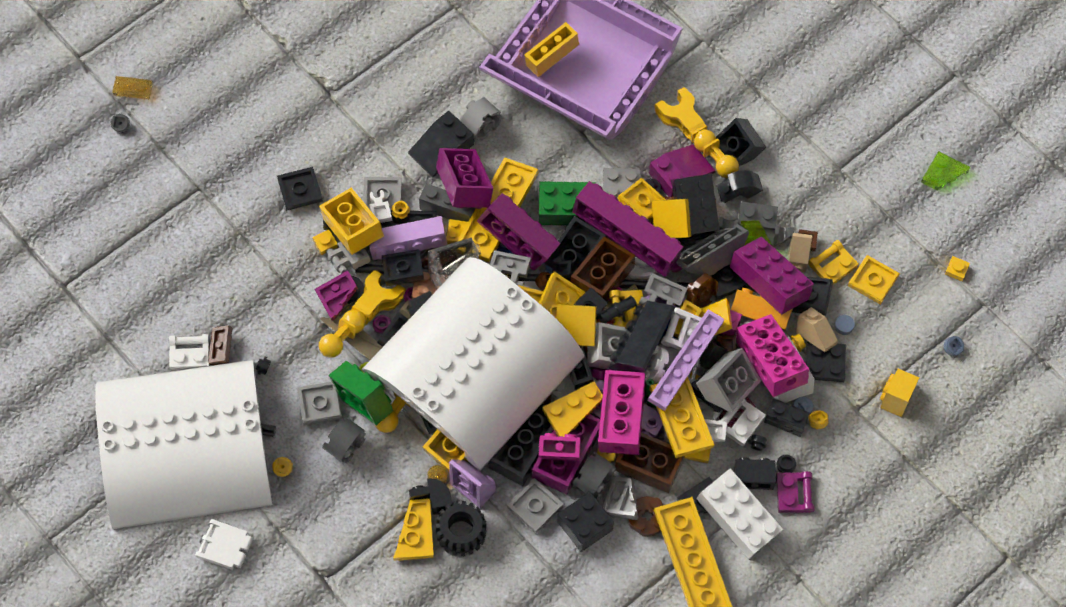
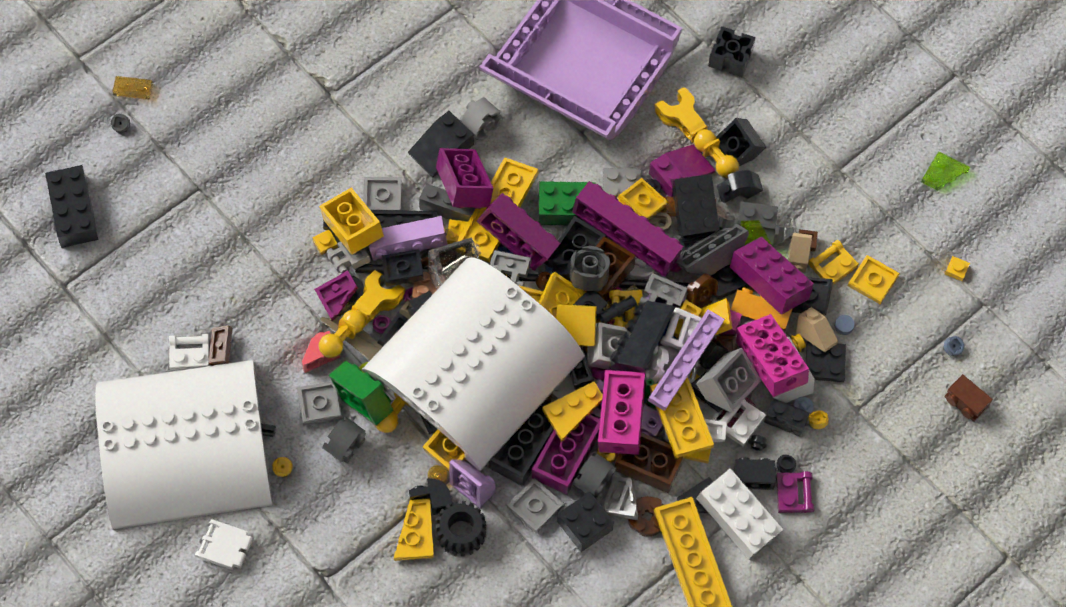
(71, 206): none -> black brick
(263, 365): black plate -> none
(299, 188): black plate -> none
(313, 357): none -> coral slope
(379, 208): white plate -> none
(400, 205): yellow plate -> none
(552, 49): yellow brick -> none
(560, 448): dark pink brick -> none
(589, 269): none -> dark grey brick
(672, 217): yellow tile -> none
(731, 51): none -> black brick
(898, 392): yellow brick -> none
(968, 398): none -> copper brick

